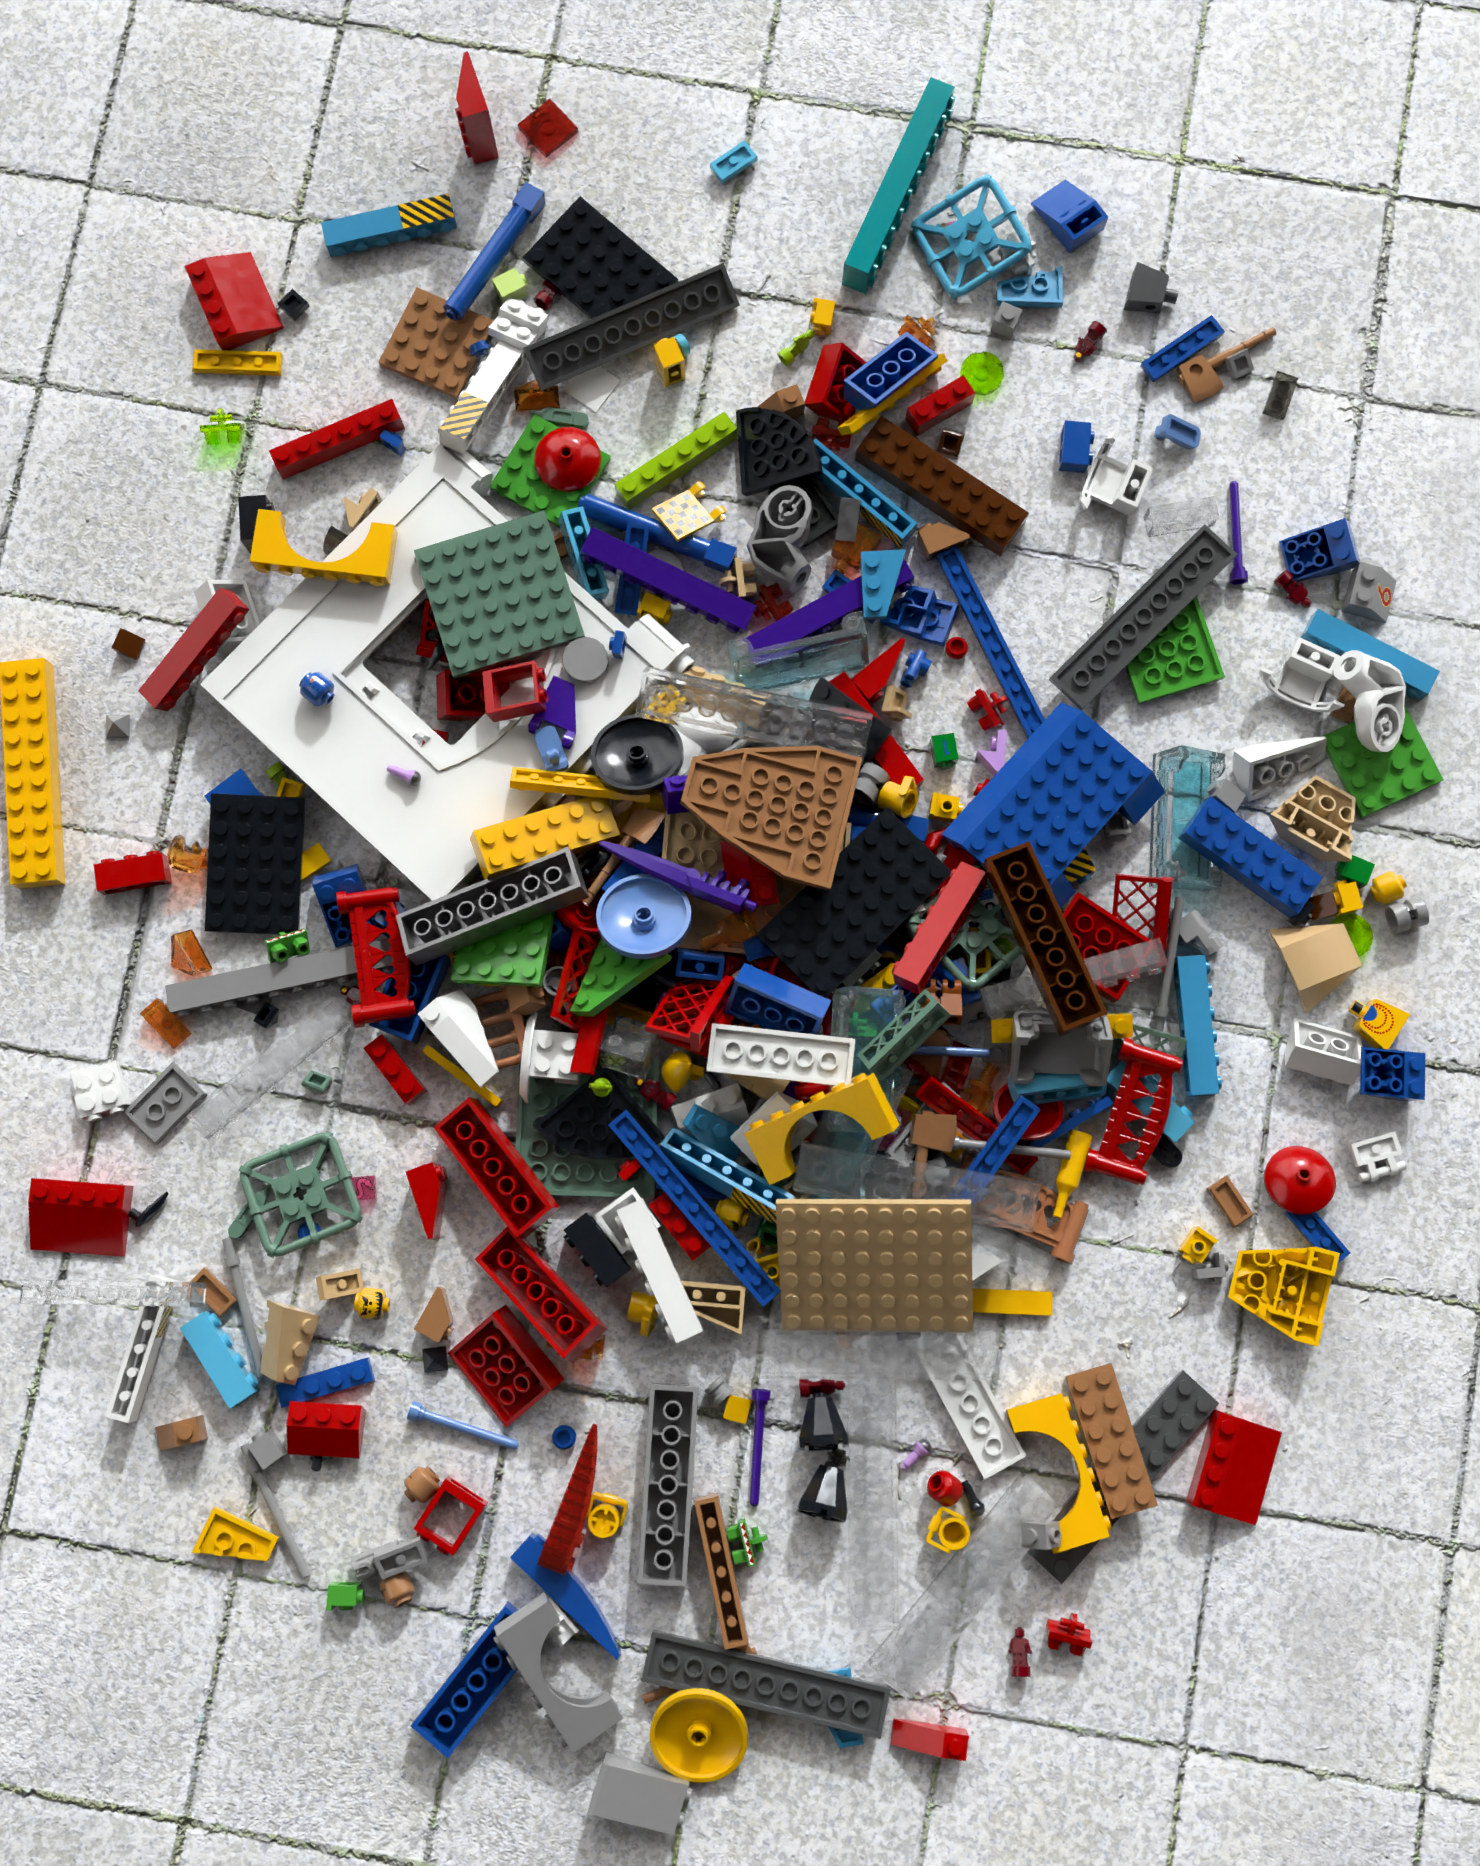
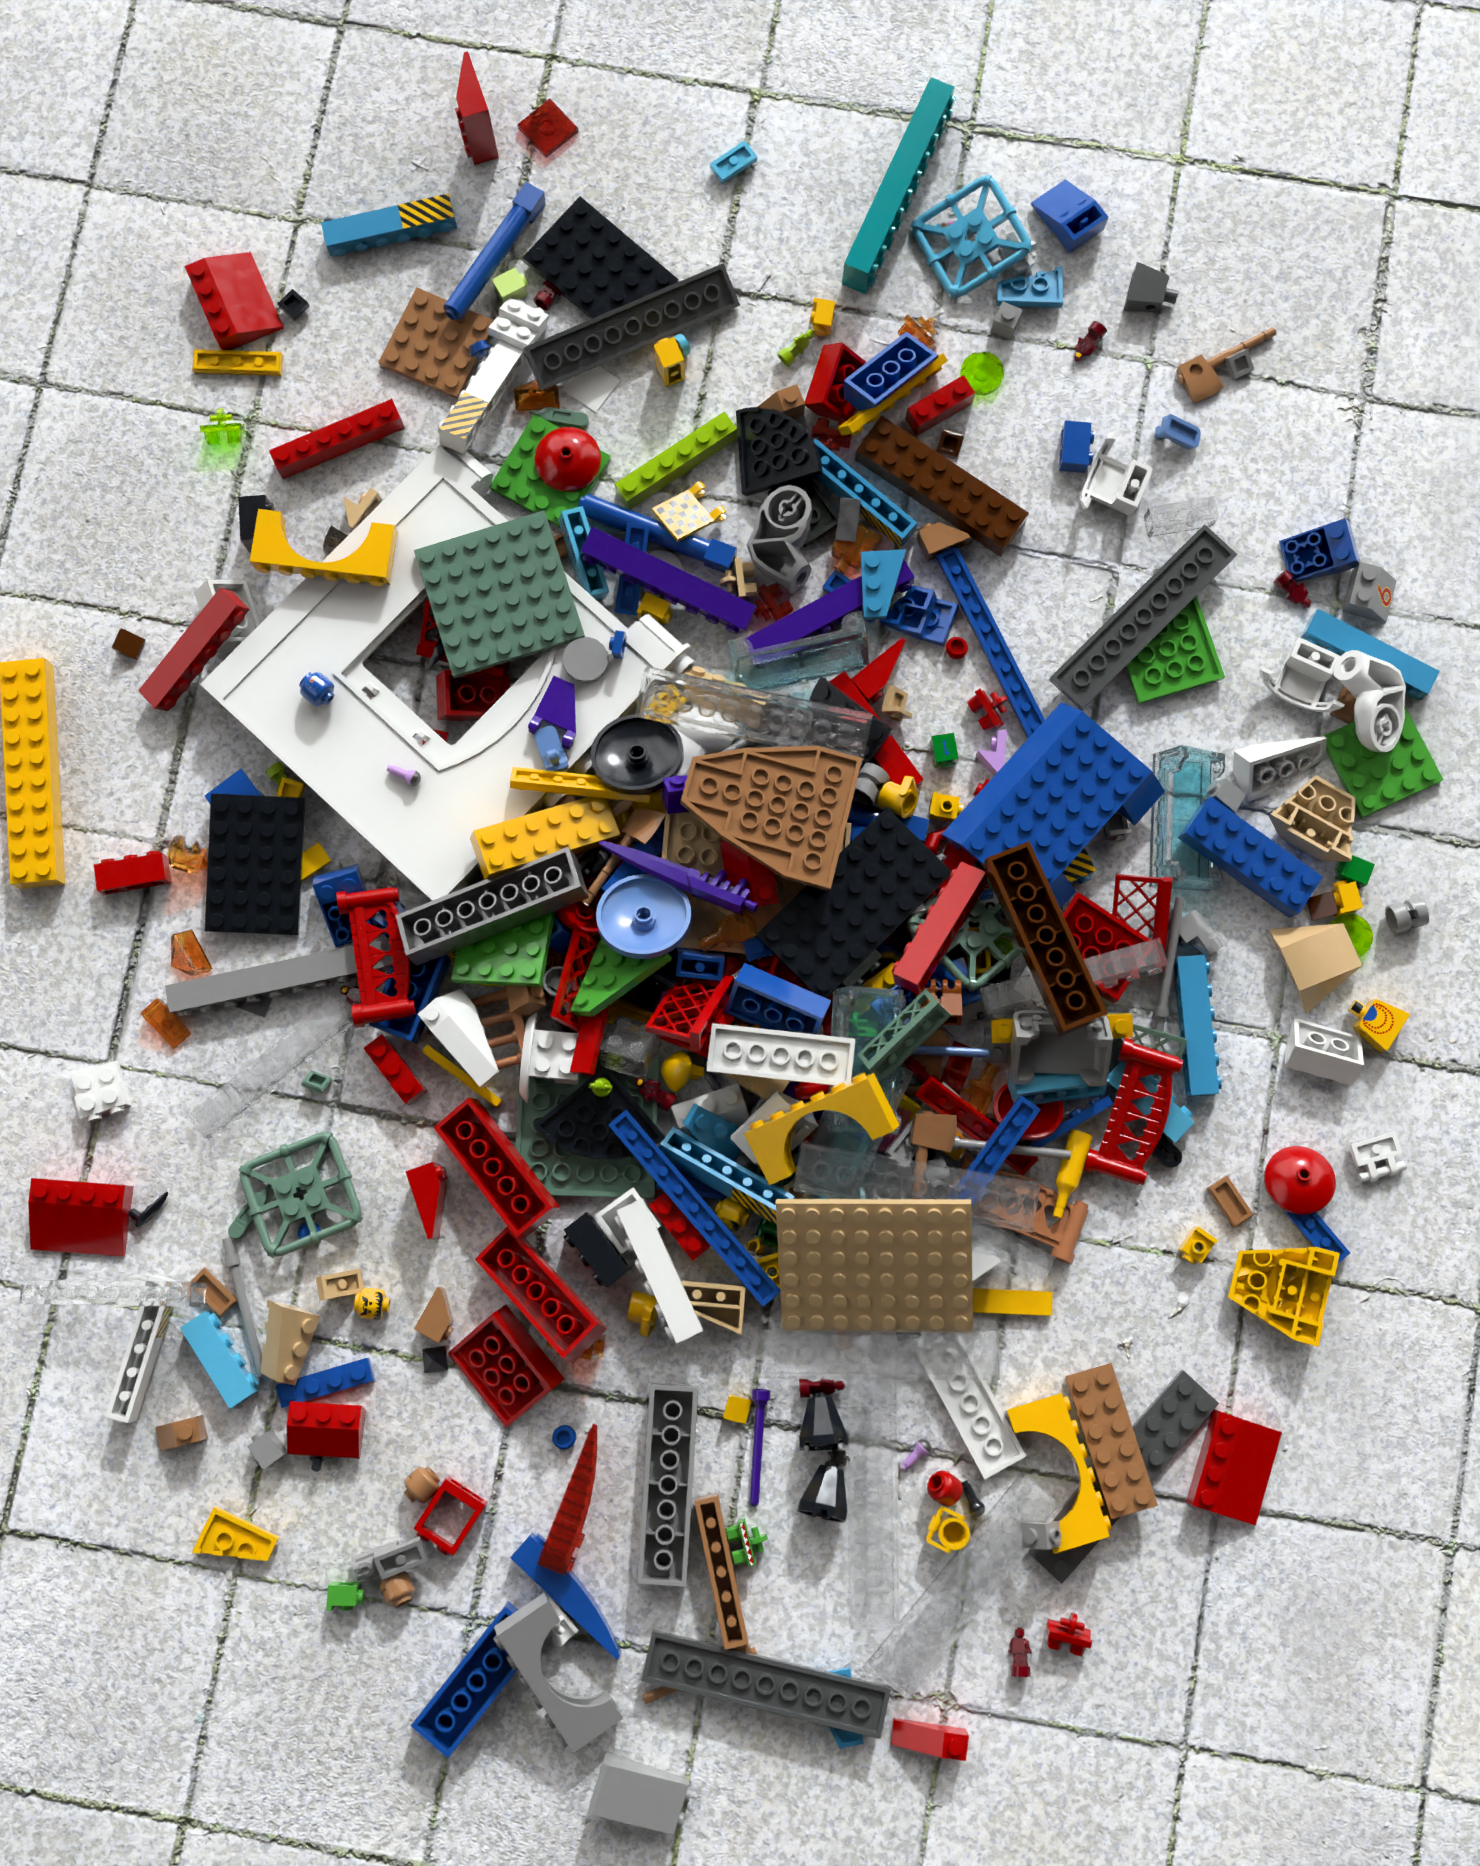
(117, 725): light grey slope -> none
(165, 1103): light grey tile -> none
(255, 1469): light grey bar -> none
(267, 1015): black slope -> none
(287, 945): bright green hips -> none
(365, 1187): clear pink tile -> none
(393, 442): blue plate -> none
(418, 1412): medium blue piece -> none
(511, 673): red window -> none
(605, 1517): yellow piece -> none
(629, 1168): red plate -> none
(698, 1735): yellow dish -> none
(719, 1390): light grey wheel -> none
(917, 665): blue plate -> none
(1182, 348): blue plate -> none
(1207, 1274): light grey bracket -> none
(1238, 574): dark purple piece -> none
(1280, 395): clear smoke plate -> none
(1303, 916): black plate -> none
(1388, 888): yellow head -> none
(1392, 1074): blue slope -> none

